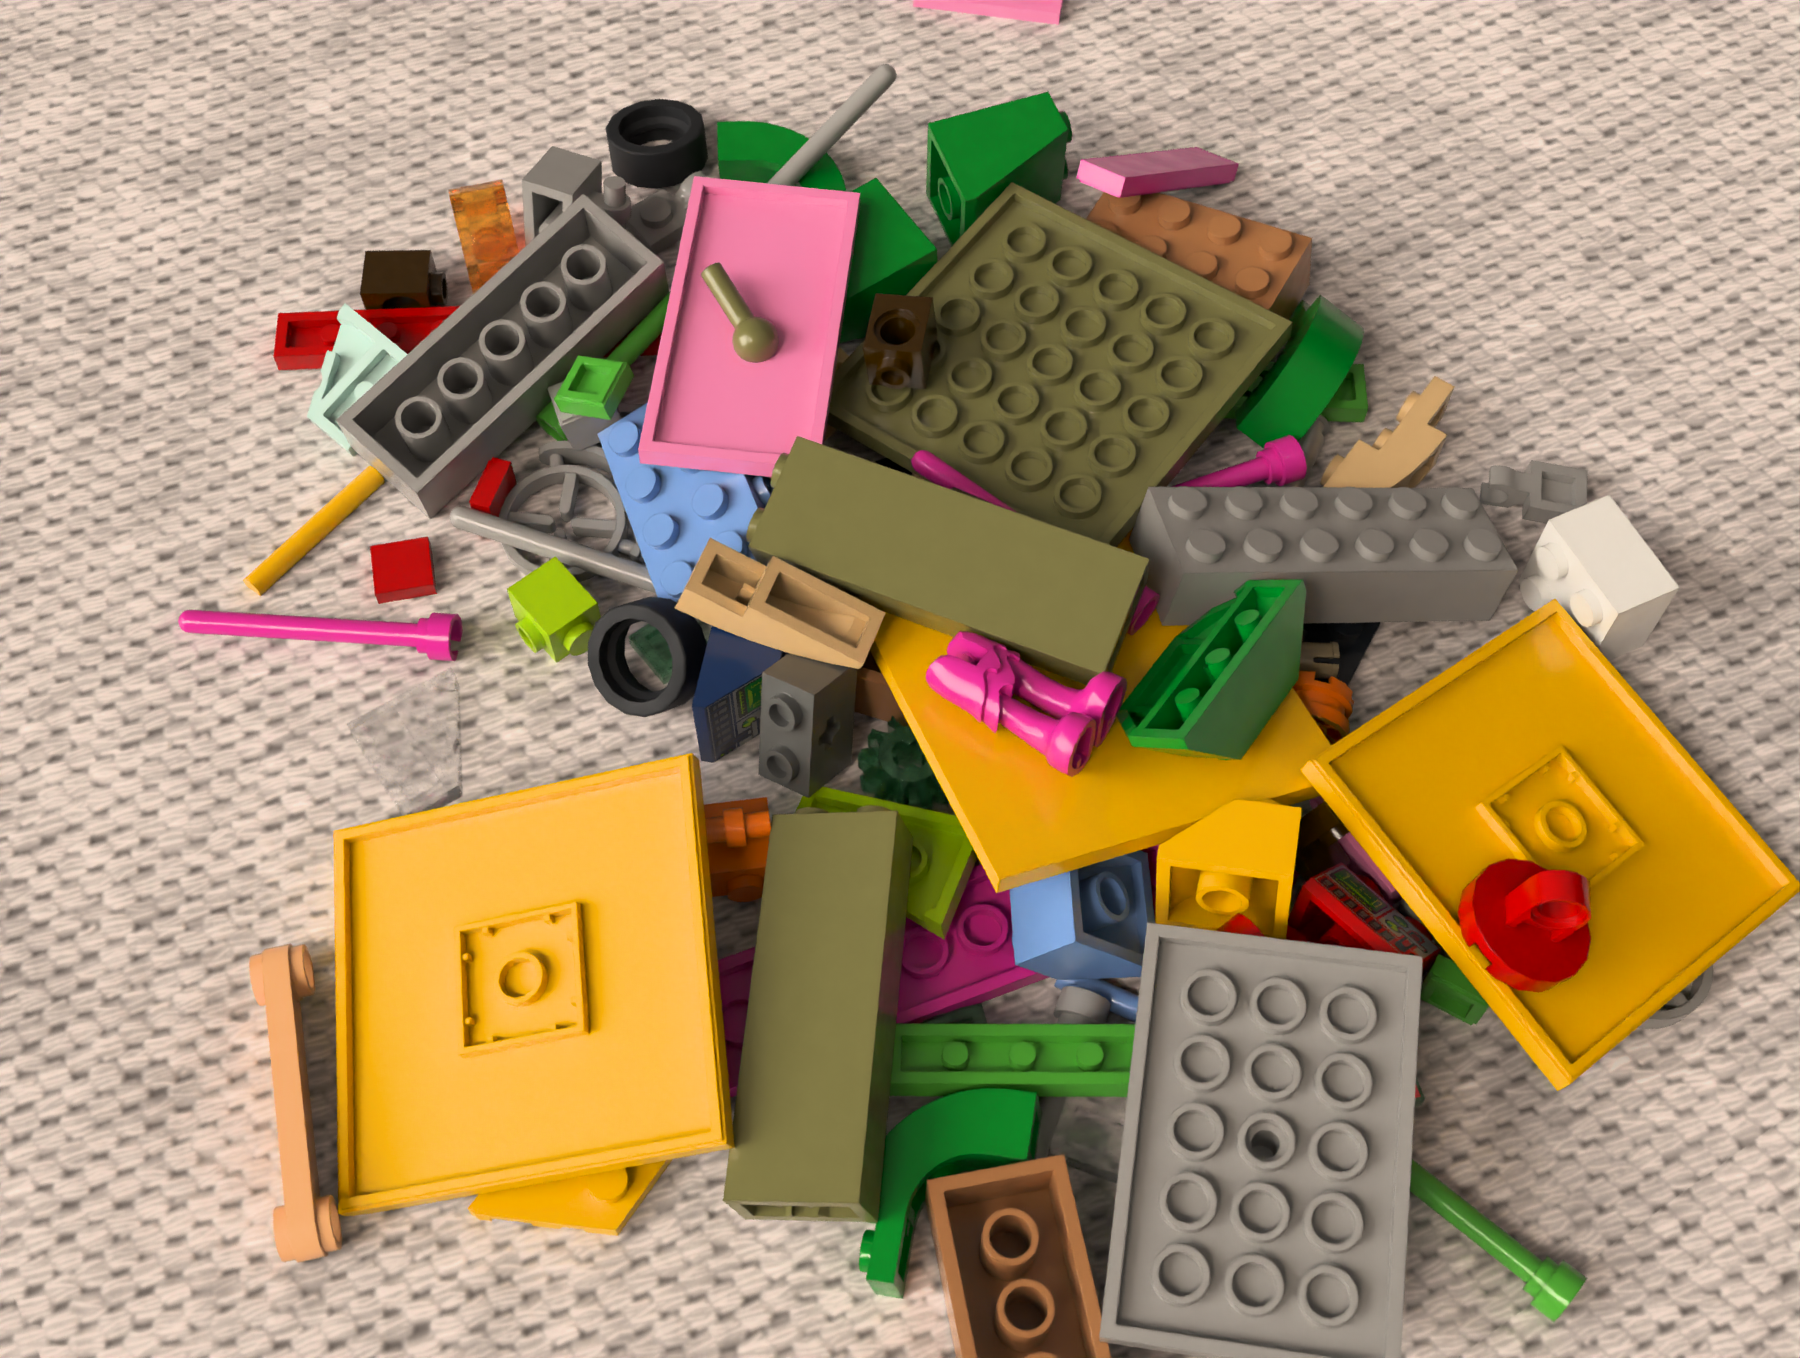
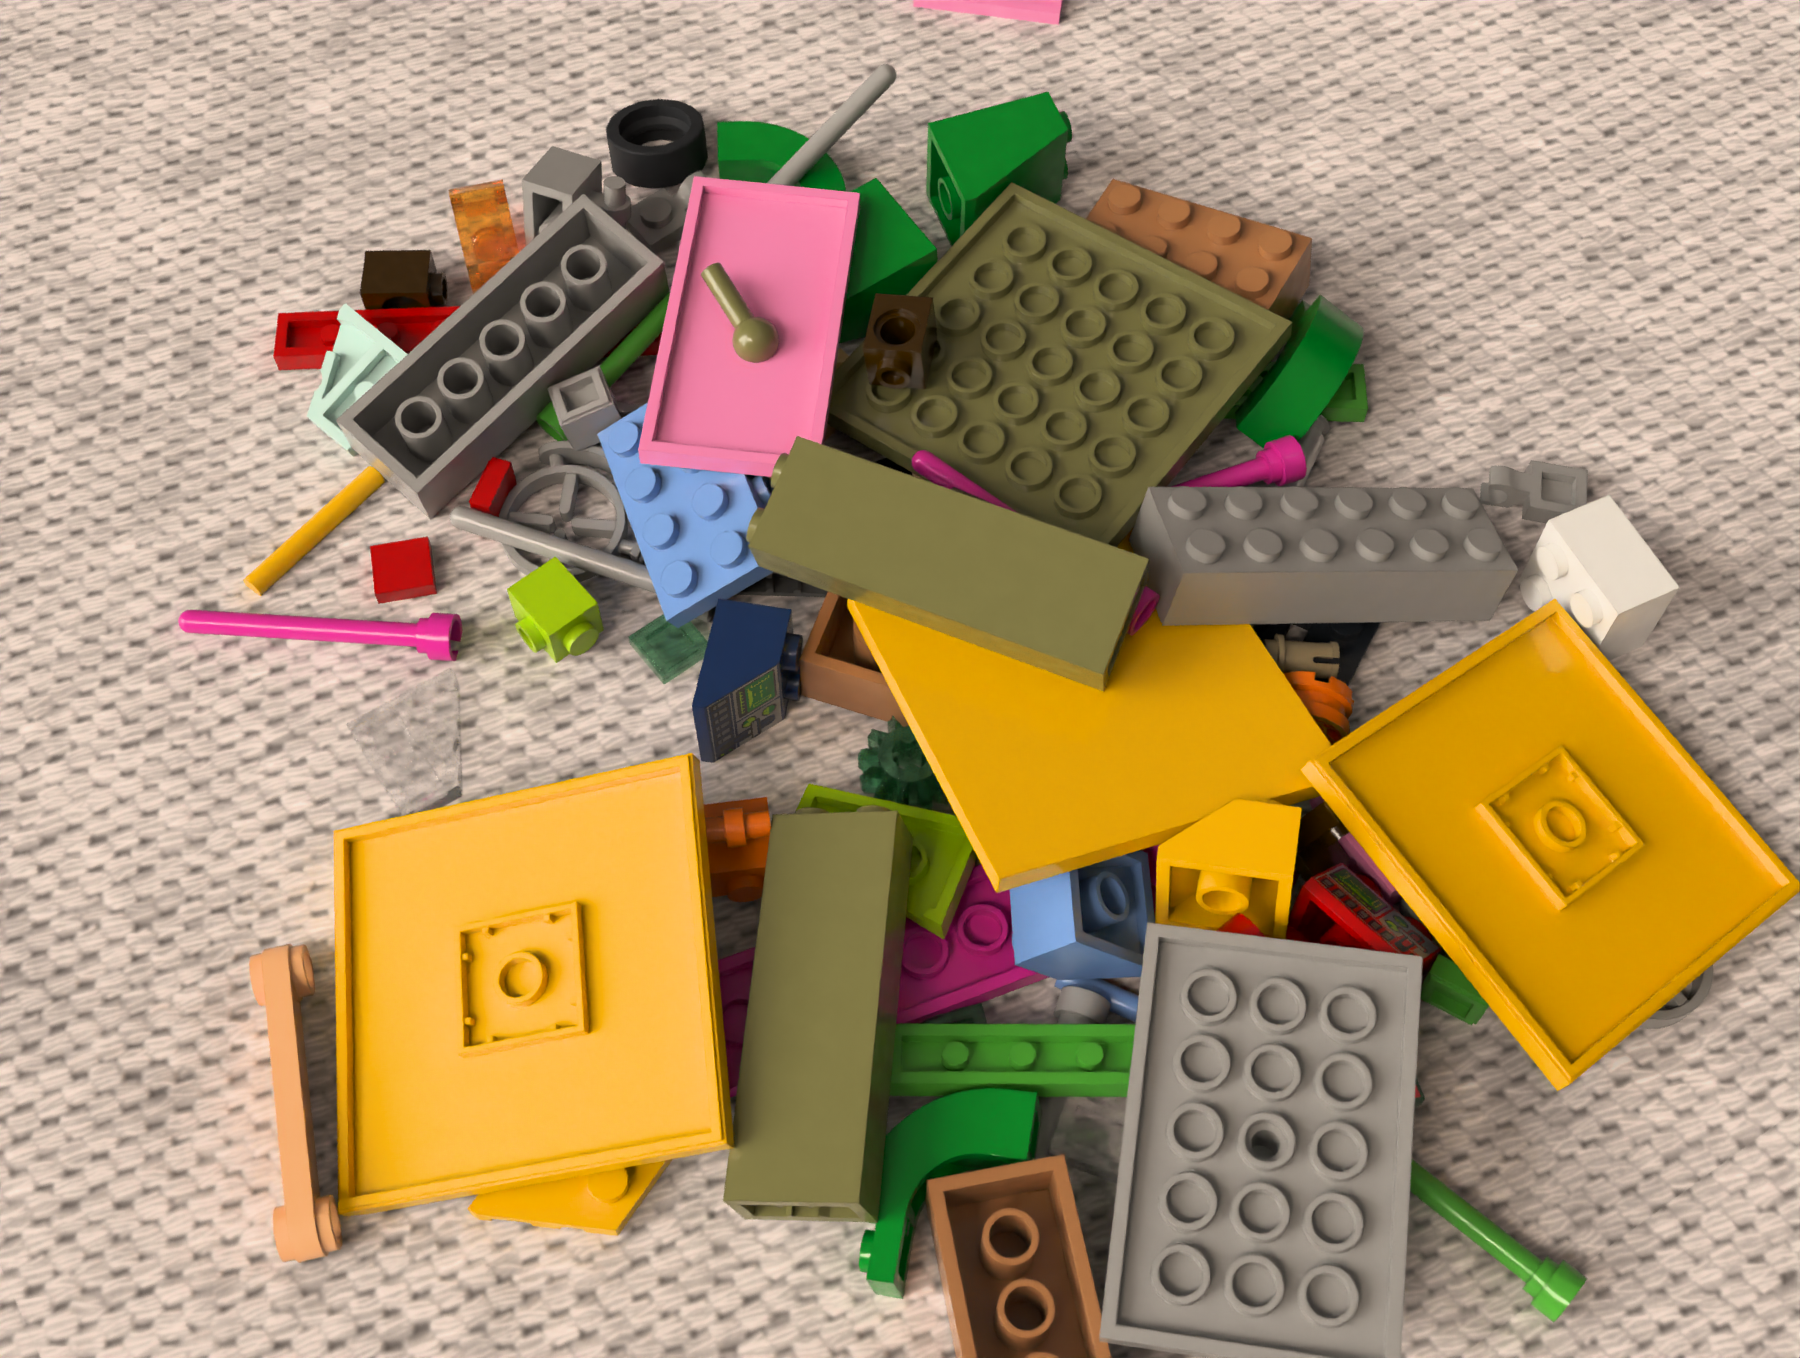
(594, 387): bright green tile -> none
(610, 667): black tyre -> none
(779, 607): tan slope -> none
(806, 722): dark grey brick -> none
(985, 676): dark pink piece -> none
(1156, 171): dark pink tile -> none
(1221, 675): green wedge -> none
(1399, 455): tan slope -> none
(1528, 922): red tile -> none

